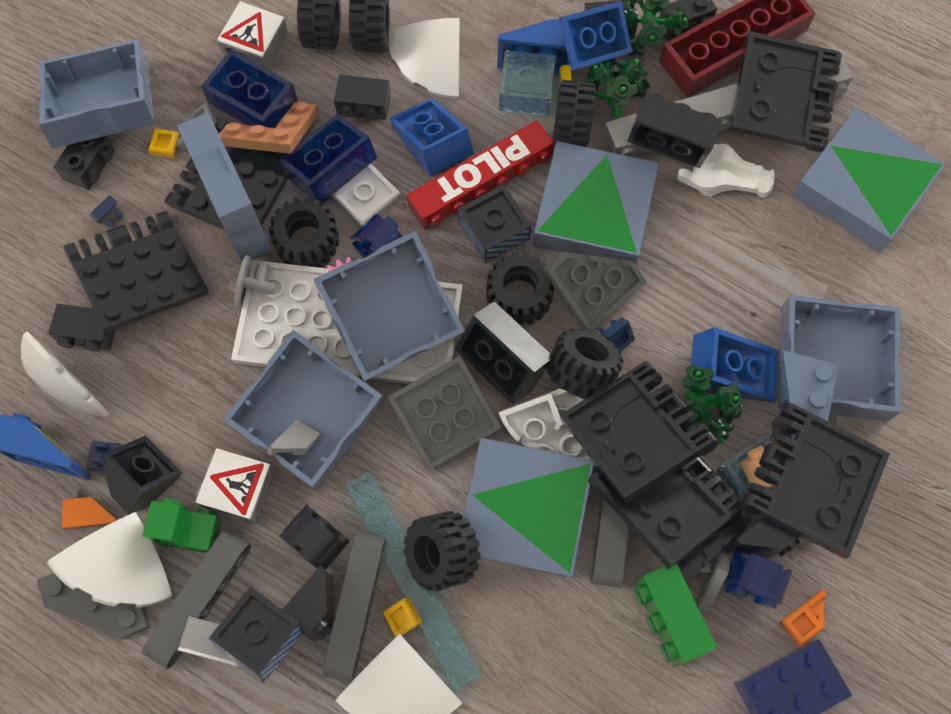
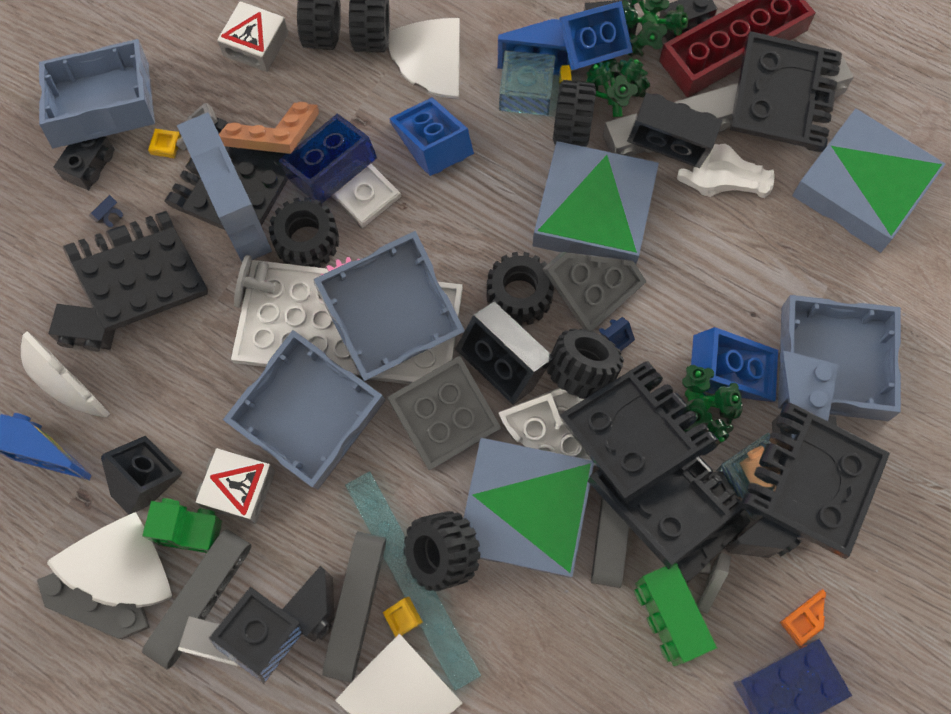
(84, 513): orange tile -> none
(96, 450): dark blue tile -> none
(249, 91): clear blue brick -> none
(295, 439): light grey tile -> none
(314, 538): black brick -> none
(362, 97): black brick -> none
(375, 234): clear blue brick -> none
(480, 174): red brick -> none
(494, 223): black container -> none
(757, 578): clear blue brick -> none

